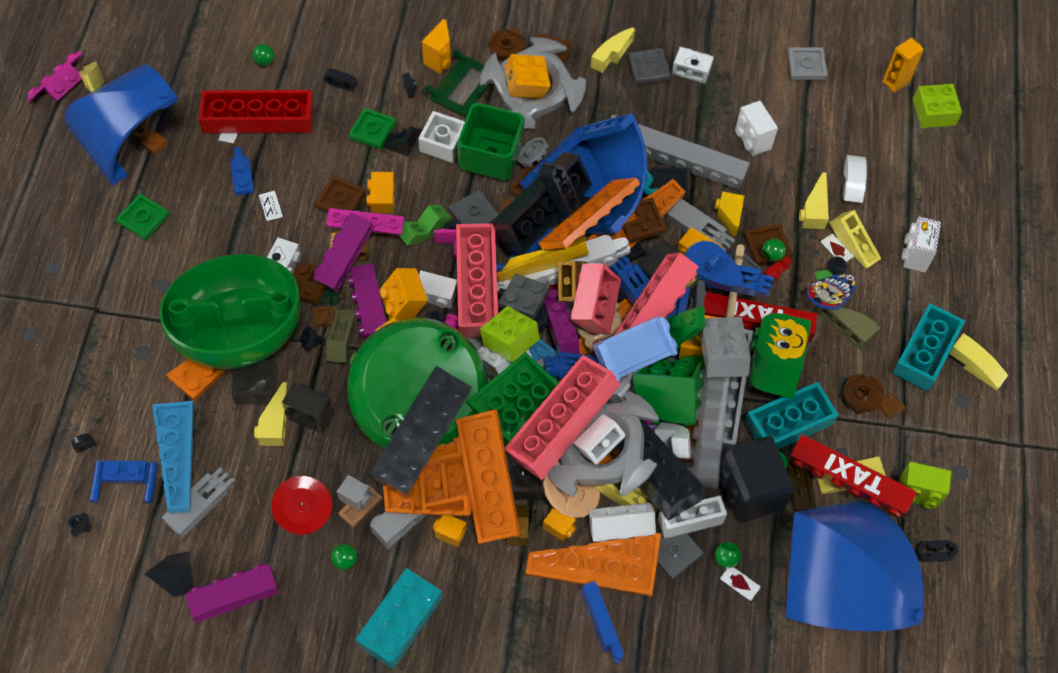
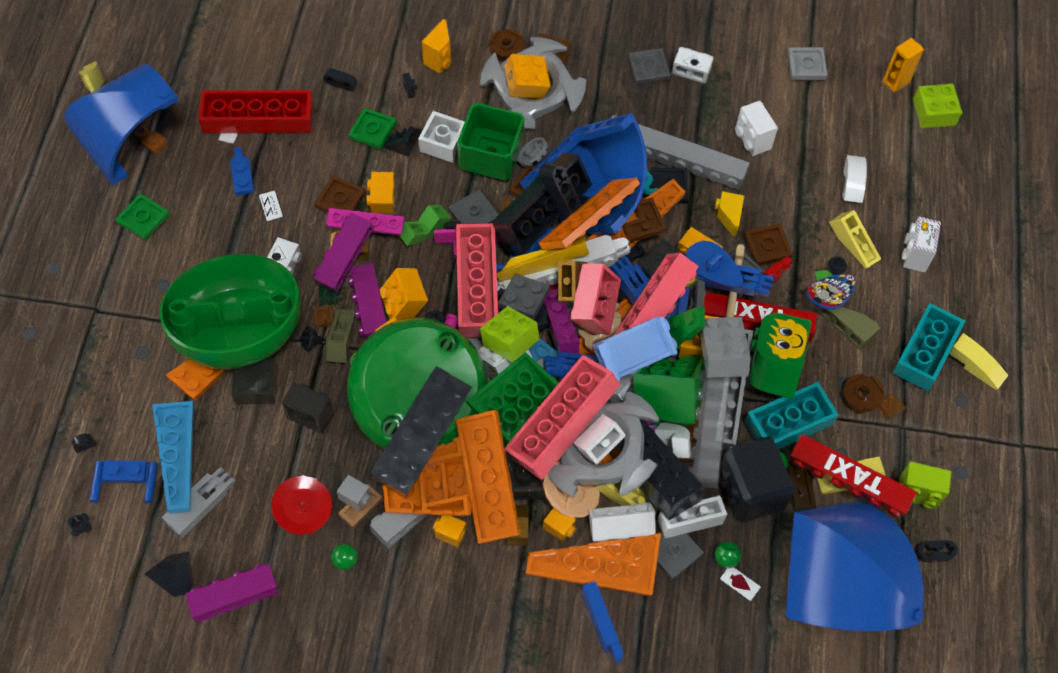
(60, 82): dark pink bracket -> none
(263, 55): green piece -> none
(272, 422): light yellow slope -> none
(309, 291): reddish brown plate -> none
(399, 618): teal brick -> none
(439, 289): white brick -> none
(460, 86): dark green piece -> none
(612, 50): light yellow slope -> none
(686, 216): light grey hinge -> none
(774, 250): green piece -> none
(816, 207): light yellow slope -> none
(836, 247): white sticker -> none

